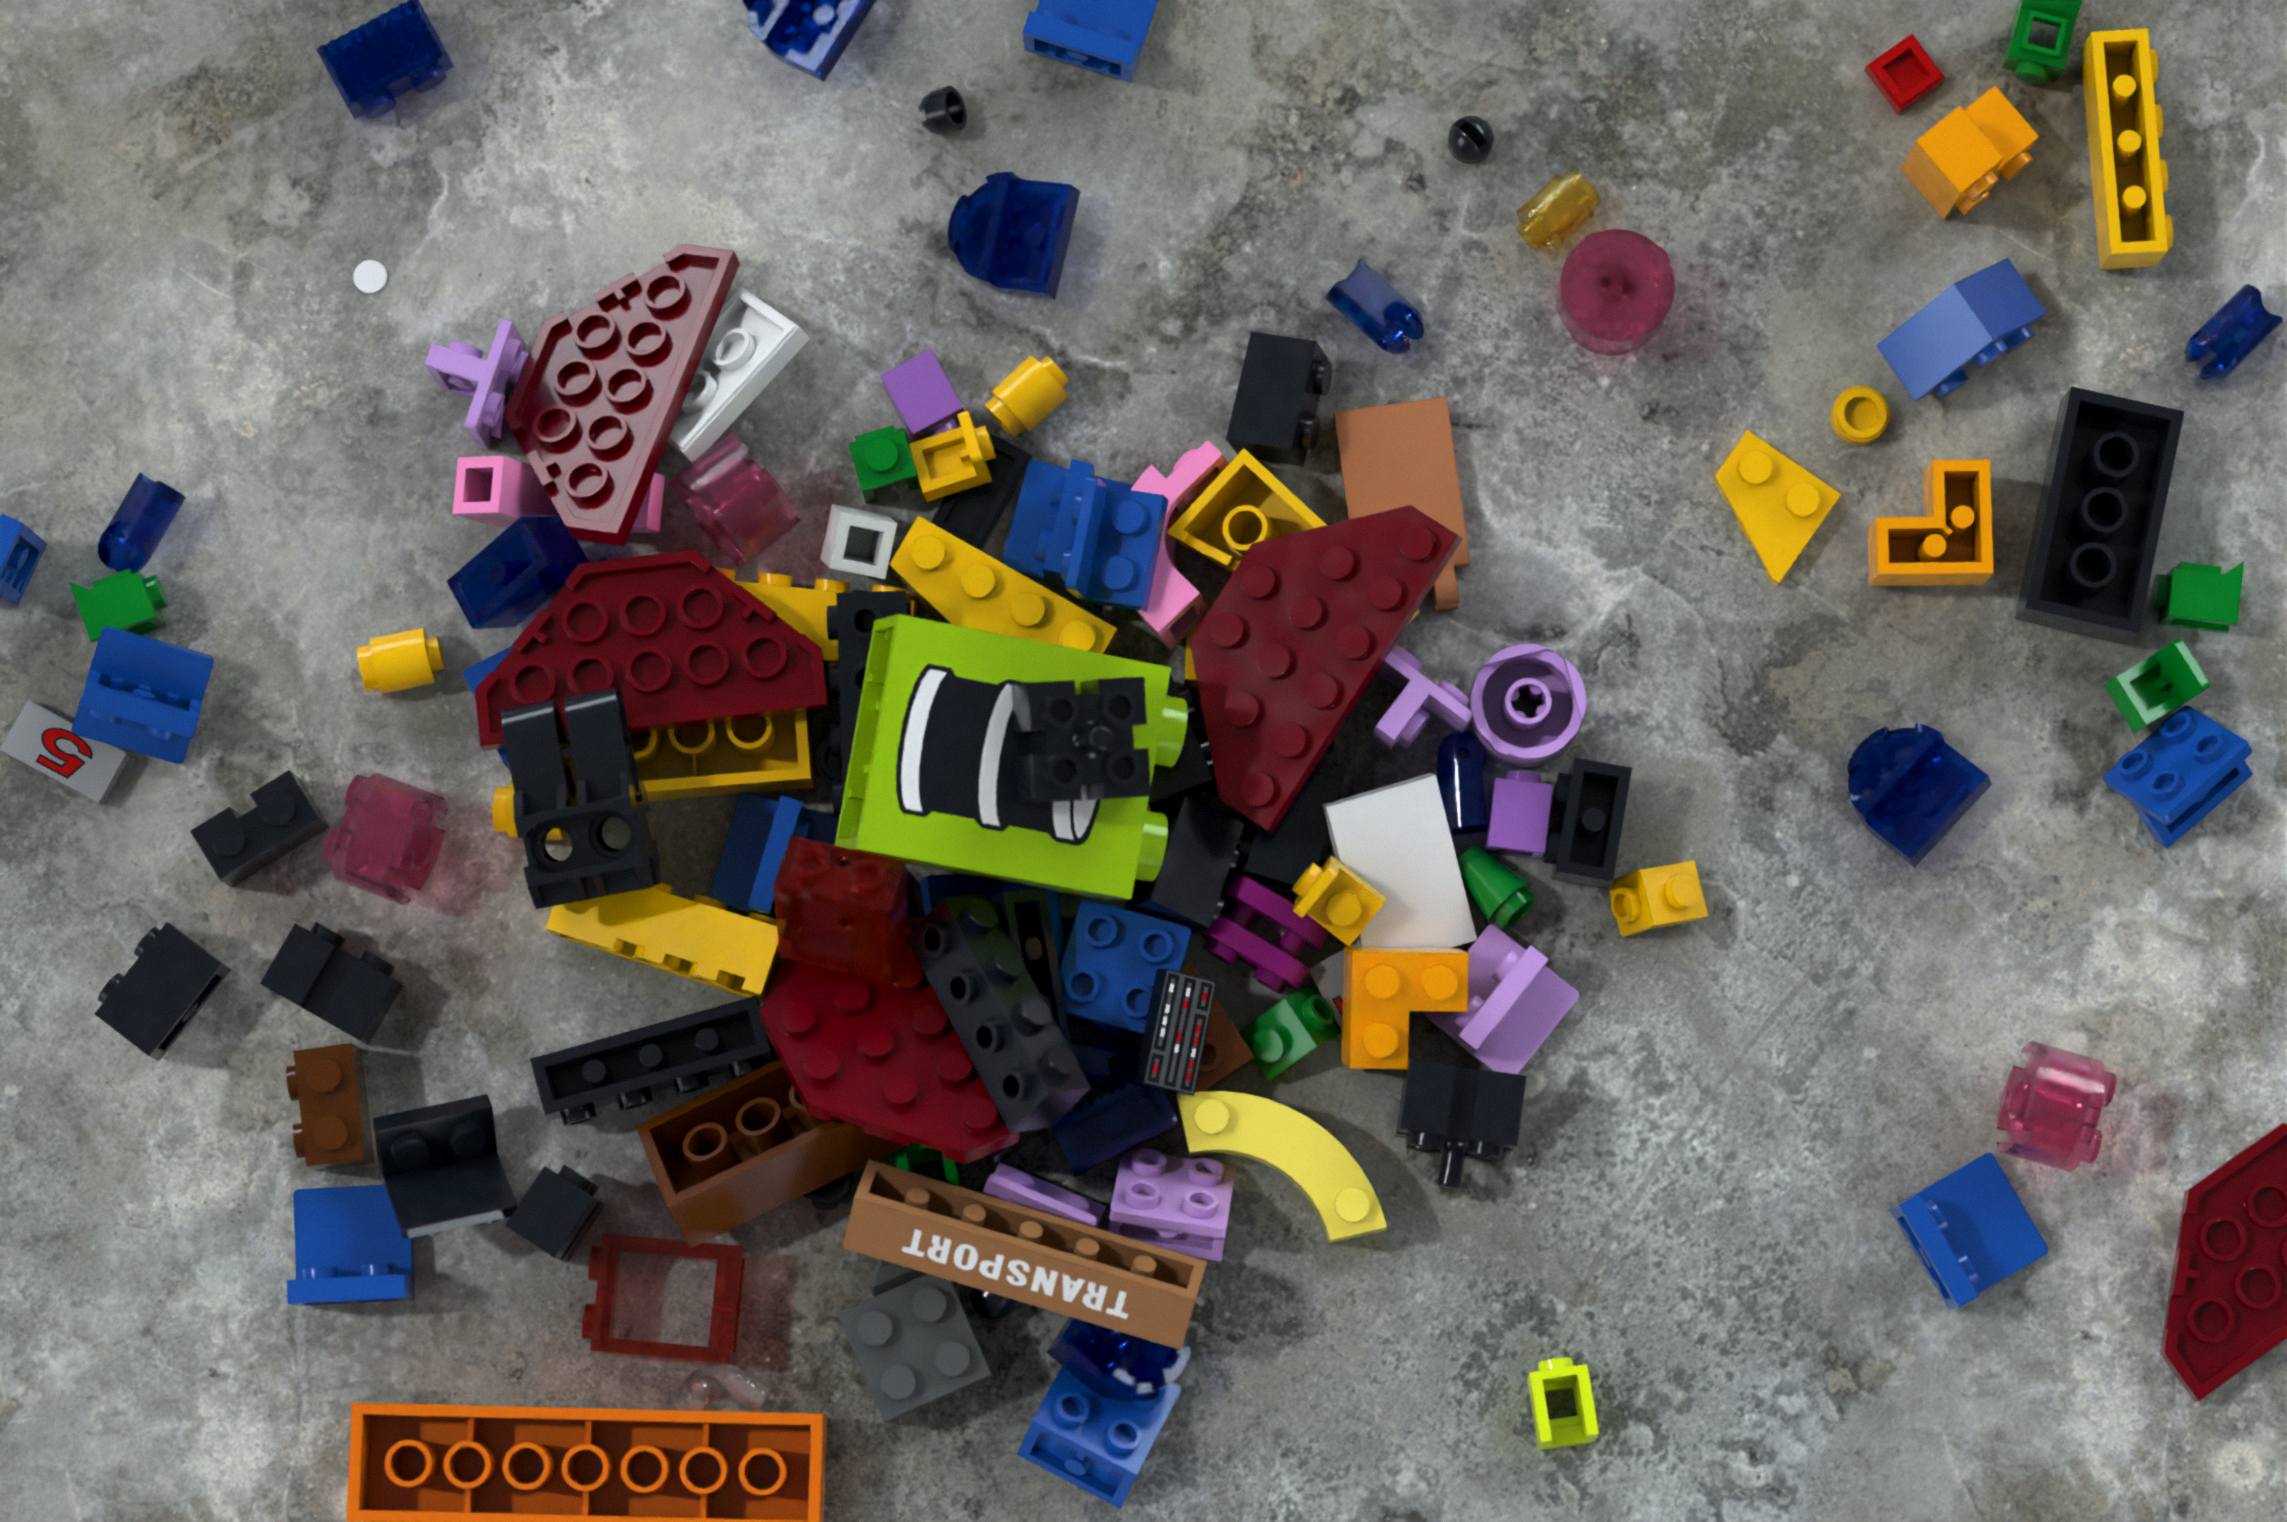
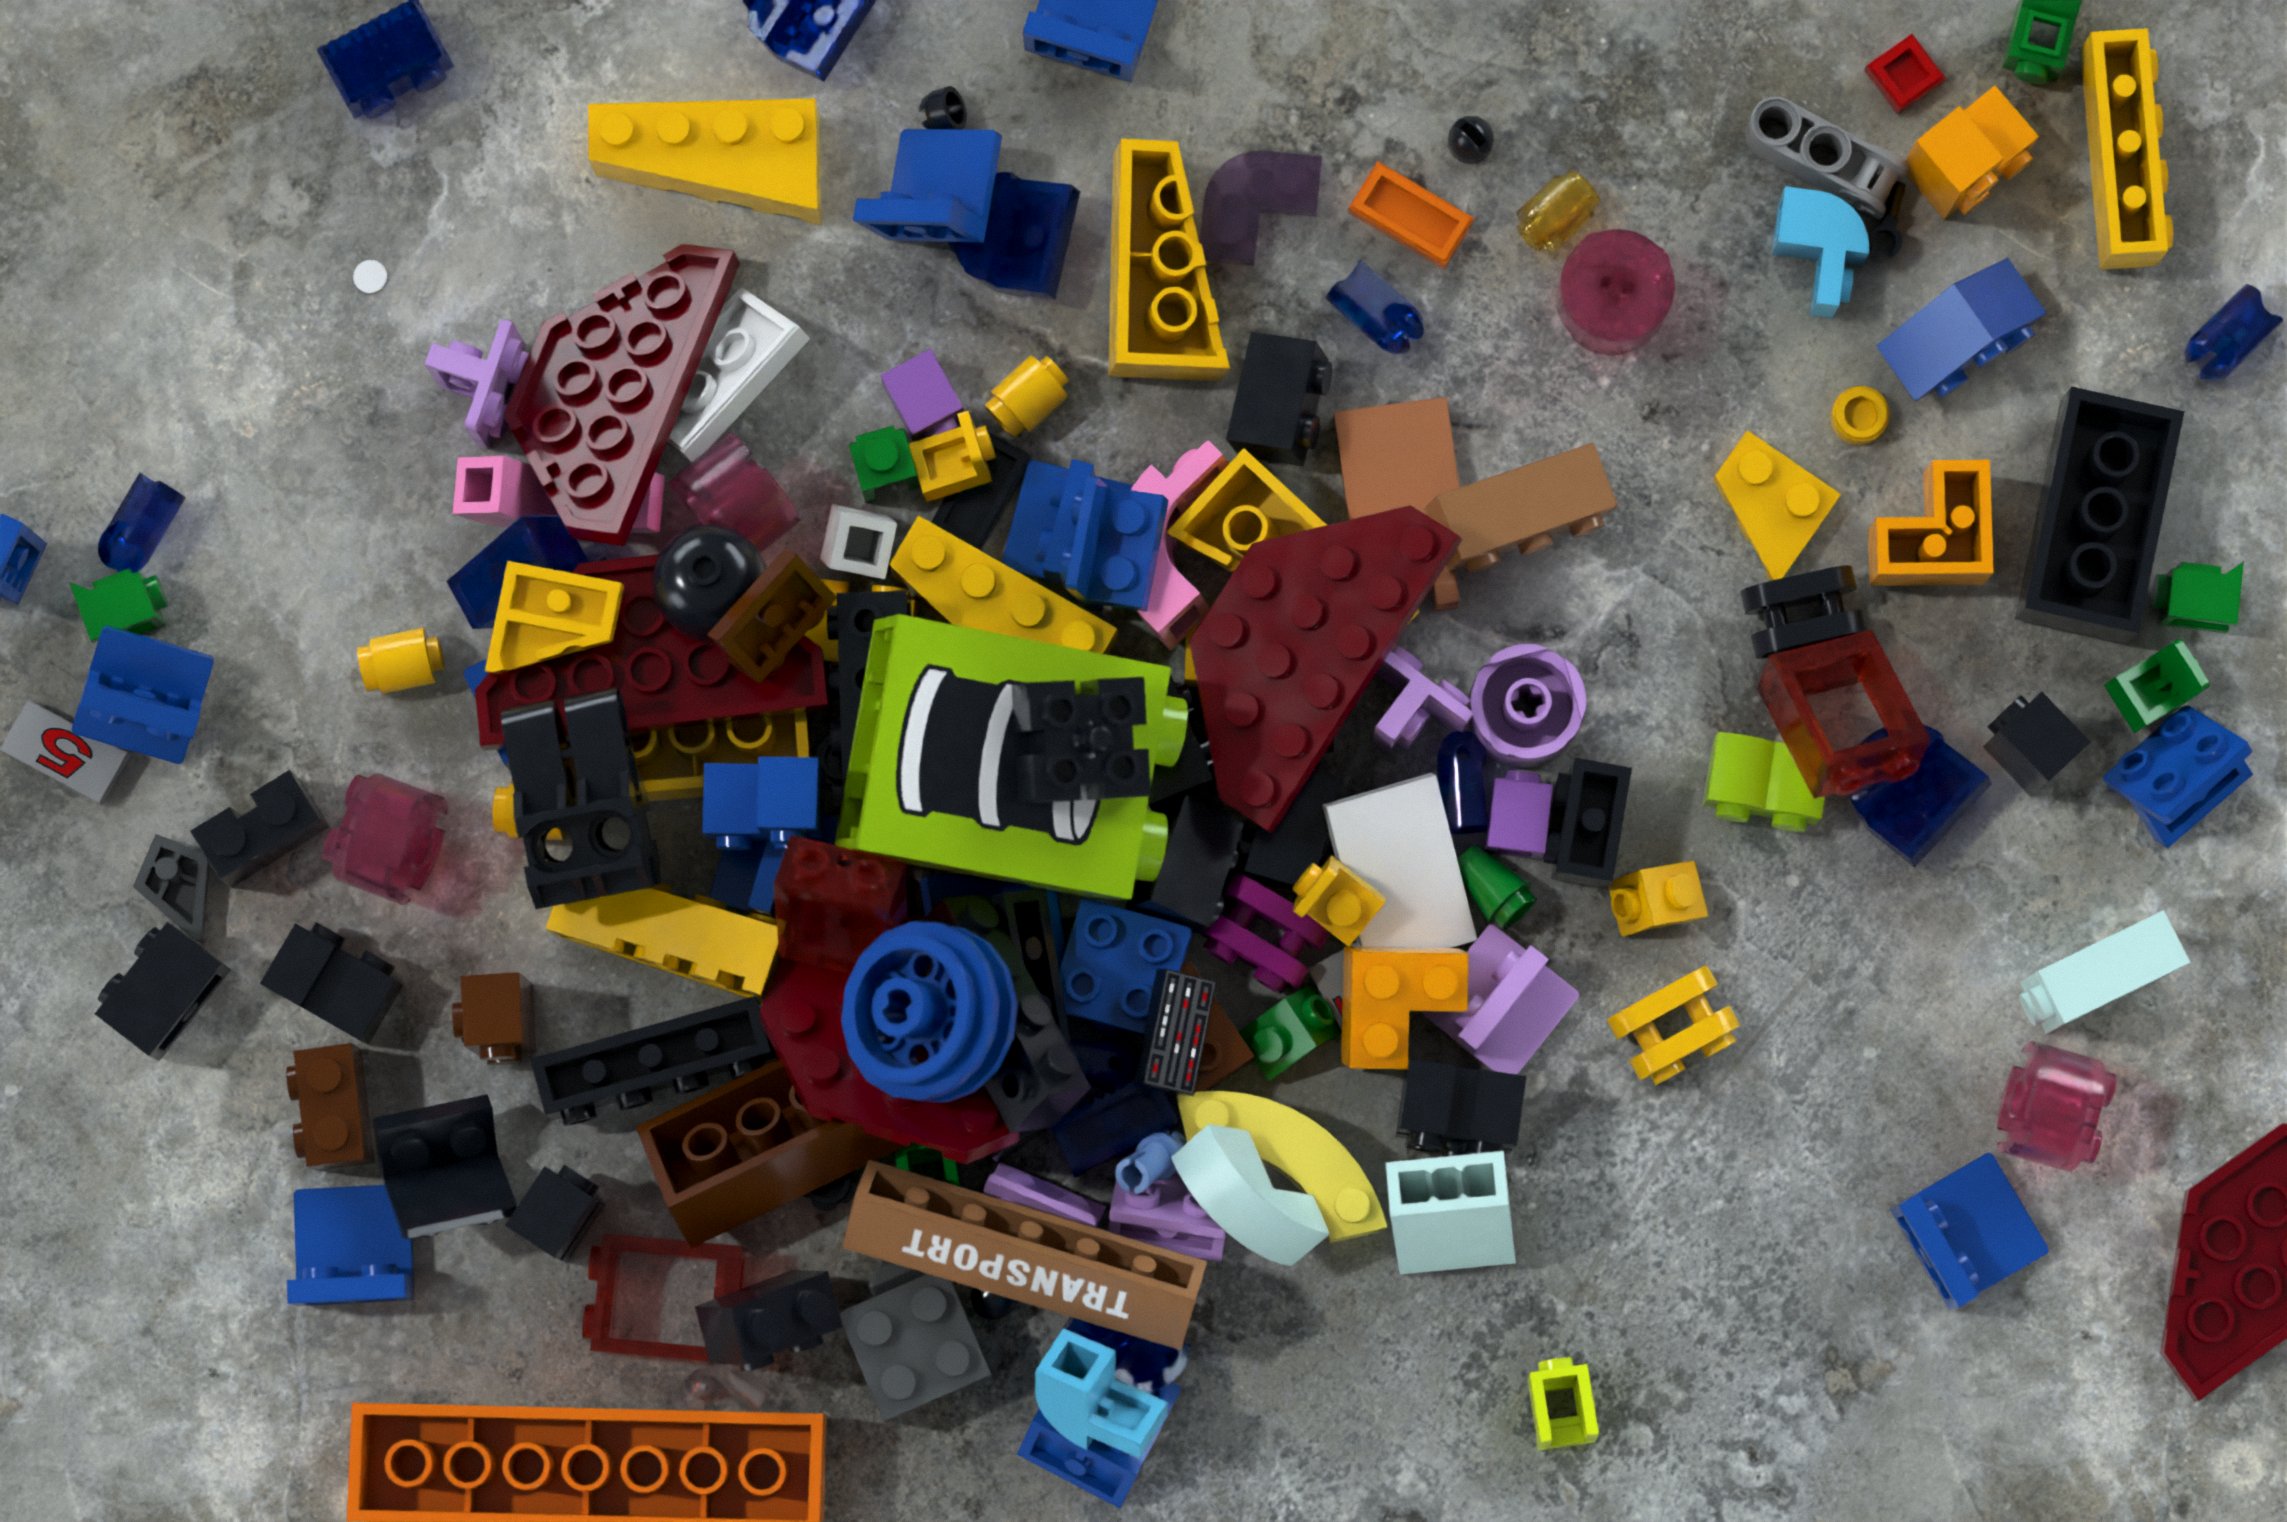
(176, 883): none -> dark grey piece
(496, 1017): none -> reddish brown brick
(550, 616): none -> yellow wing
(703, 577): none -> black cylinder
(718, 150): none -> yellow wedge
(763, 802): none -> blue brick
(768, 1318): none -> black brick
(772, 616): none -> reddish brown bracket
(897, 1010): none -> blue wheel
(937, 187): none -> blue bracket
(1086, 1402): none -> medium azure brick
(1150, 1161): none -> medium blue pin
(1159, 286): none -> yellow wedge
(1235, 1191): none -> light aqua brick
(1250, 185): none -> clear purple plate
(1411, 215): none -> orange tile
(1450, 1212): none -> light aqua brick
(1525, 507): none -> medium nougat brick
(1663, 1057): none -> yellow brick
(1758, 779): none -> lime brick
(1821, 586): none -> black brick
(1823, 230): none -> medium azure brick
(1829, 666): none -> clear red window
(1855, 157): none -> light grey piece
(1890, 219): none -> black hand
(2034, 741): none -> black brick
(2102, 973): none -> light aqua brick

